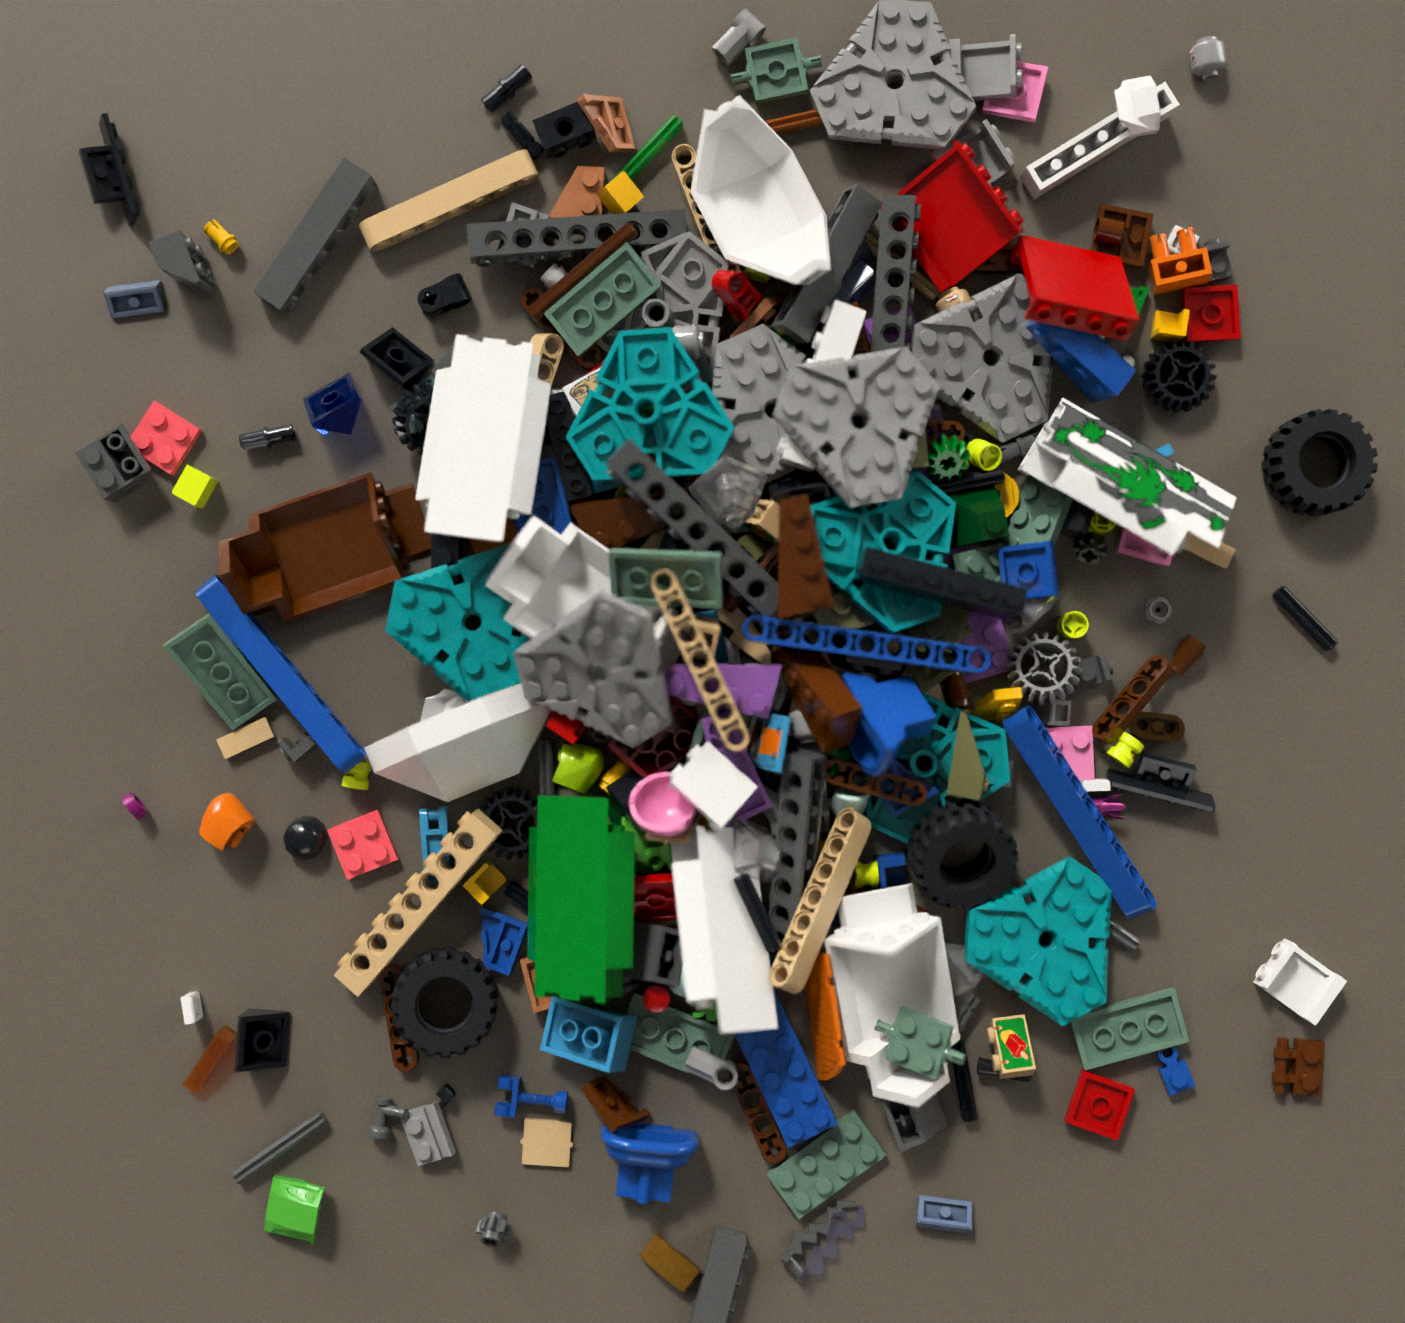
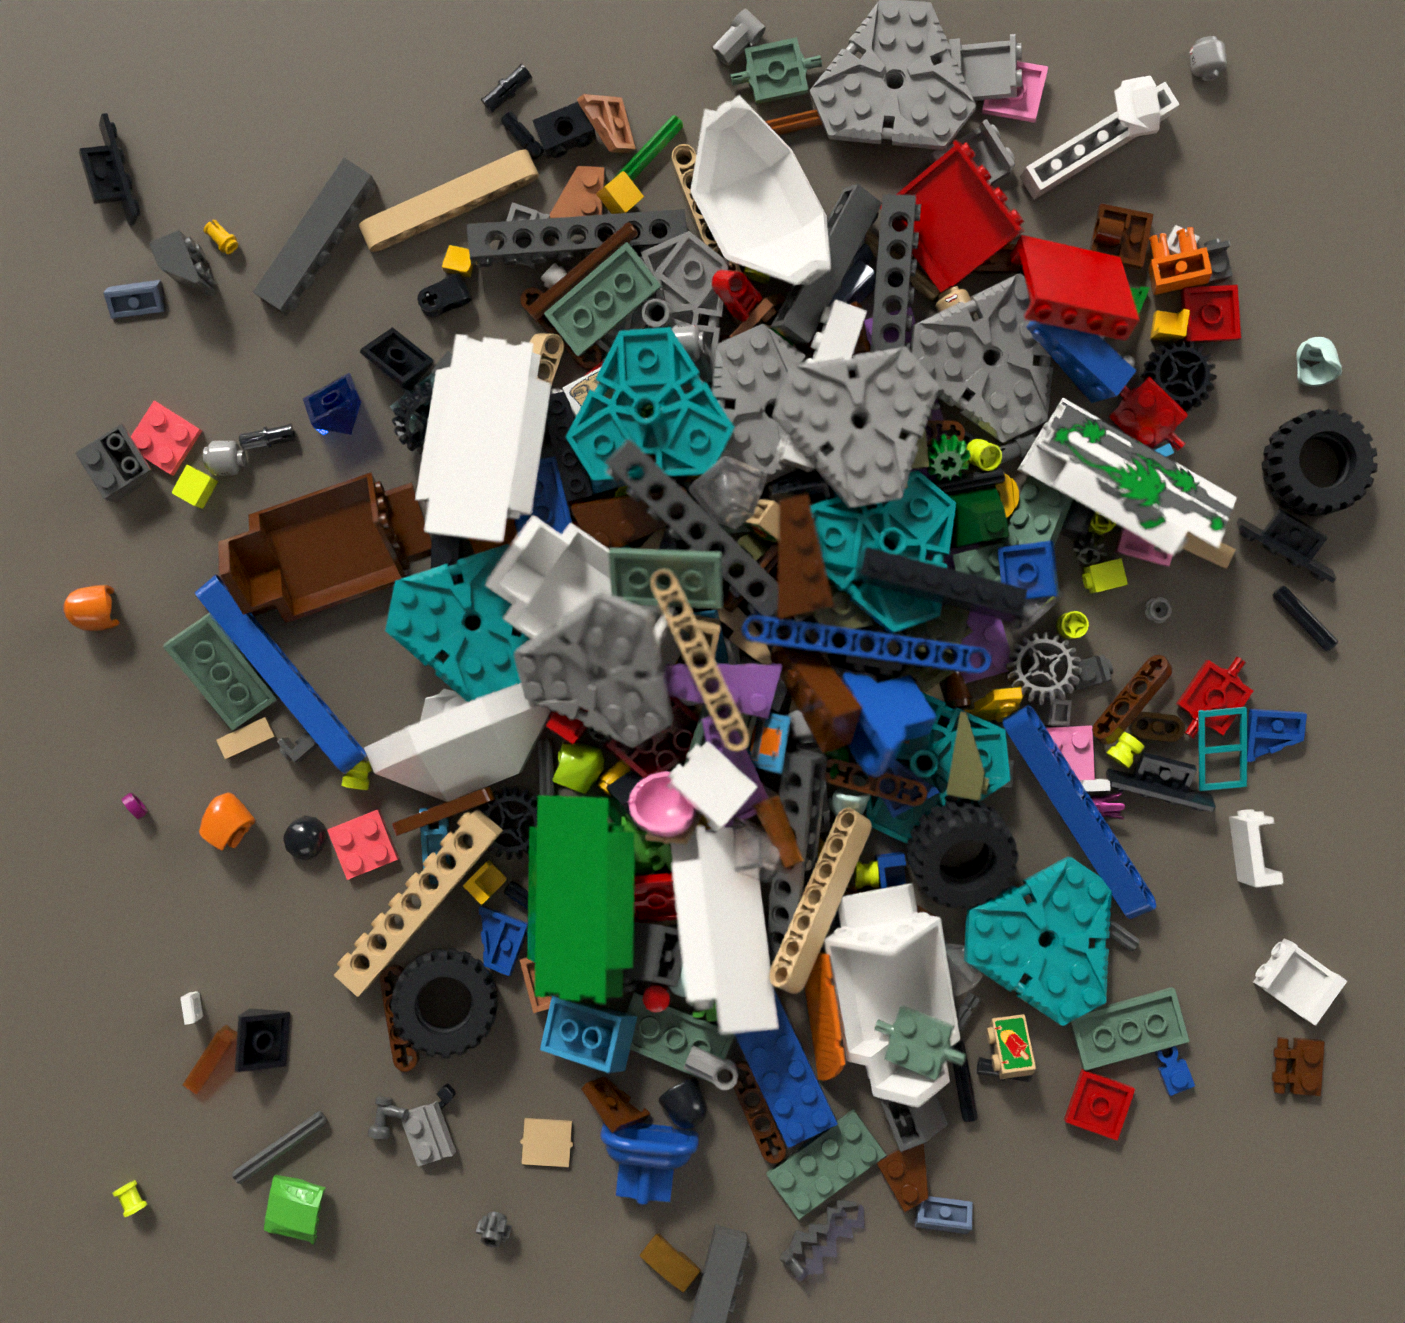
(90, 608): none -> orange piece
(129, 1198): none -> neon yellow bush
(224, 458): none -> light grey head
(443, 811): none -> reddish brown beam
(457, 261): none -> yellow slope
(558, 1101): blue bar -> none
(685, 1104): none -> black hair
(757, 912): black axle -> none
(779, 830): none -> clear orange piece
(906, 1175): none -> reddish brown wing
(1104, 576): none -> neon yellow brick
(1149, 415): none -> red plate
(1187, 654): reddish brown cone -> none
(1212, 690): none -> red plate
(1242, 747): none -> teal window
(1248, 849): none -> white panel
(1272, 730): none -> blue wing
(1292, 539): none -> black bracket
(1323, 373): none -> light aqua hair

